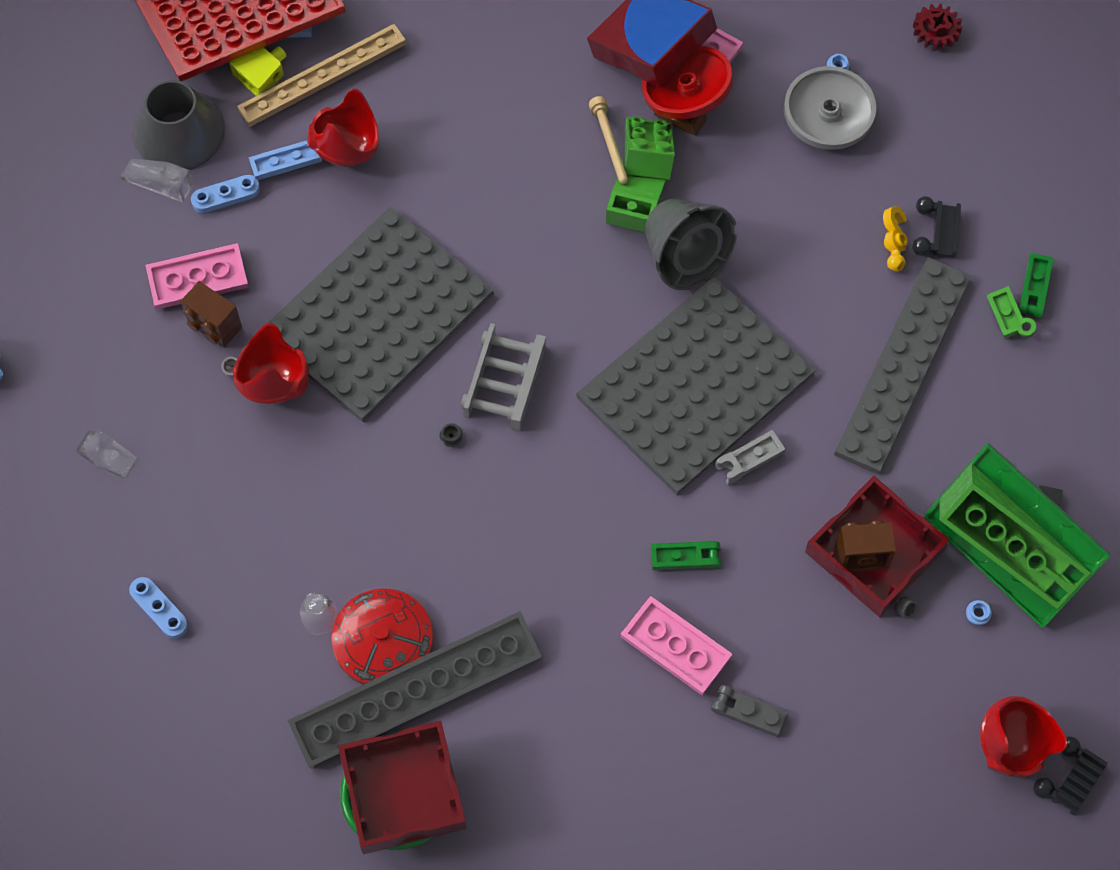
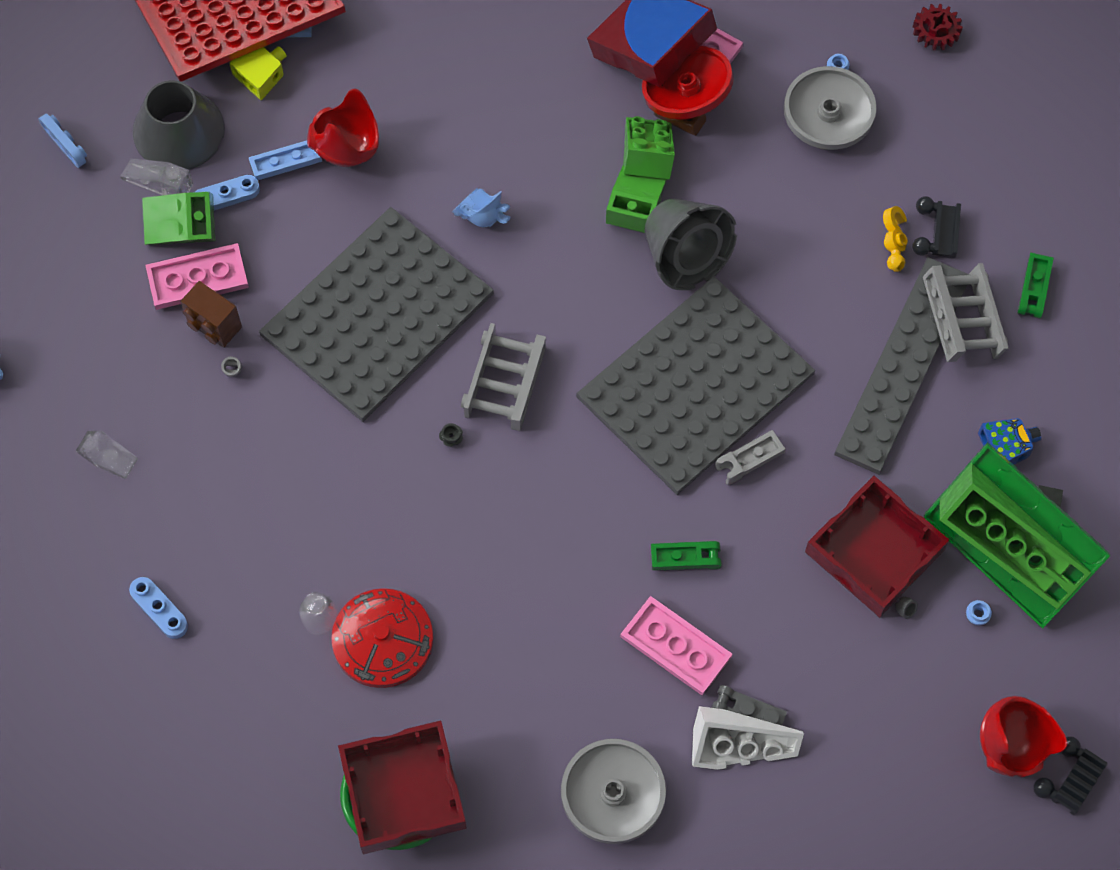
(63, 140): none -> light blue plate
(179, 218): none -> bright green slope
(270, 368): red piece -> none
(321, 75): tan plate -> none
(414, 688): dark grey plate -> none
(483, 209): none -> light blue helmet
(599, 108): tan piece -> none
(613, 791): none -> light grey dish
(734, 738): none -> white wedge
(866, 546): reddish brown brick -> none
(947, 322): none -> light grey fence
(1008, 314): bright green hinge -> none
(1010, 438): none -> blue torso

